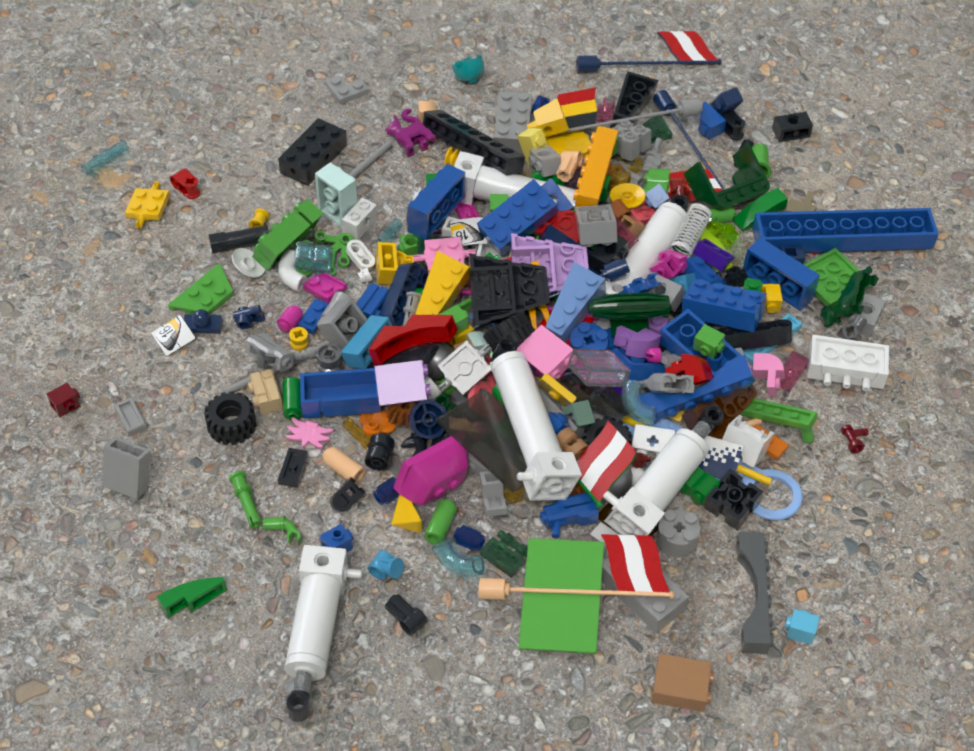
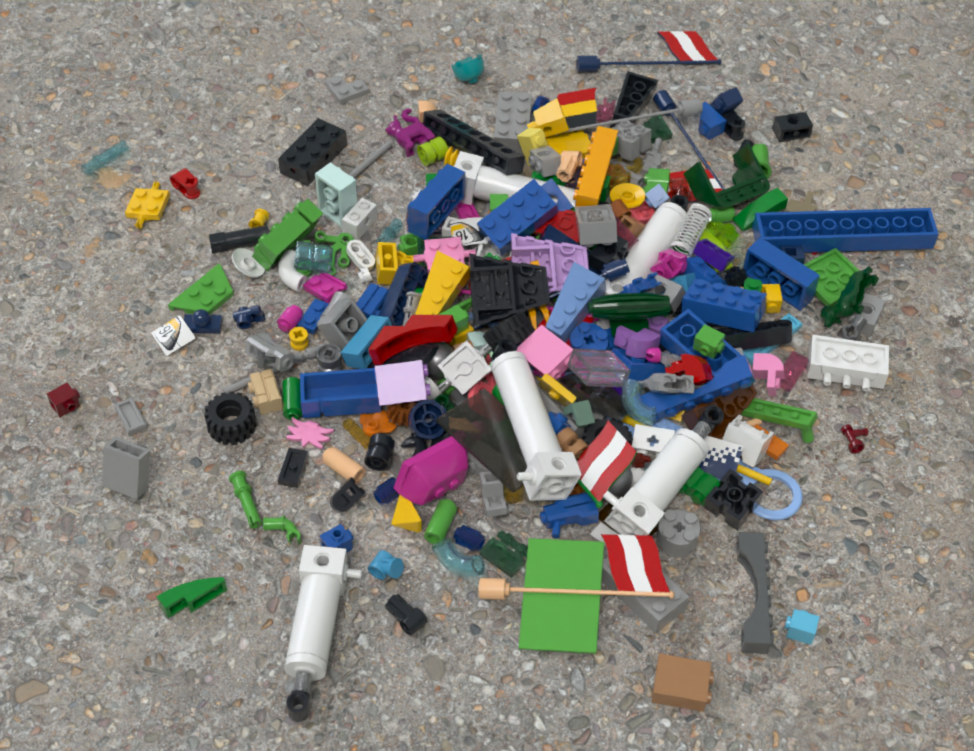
(432, 151): none -> lime wheel

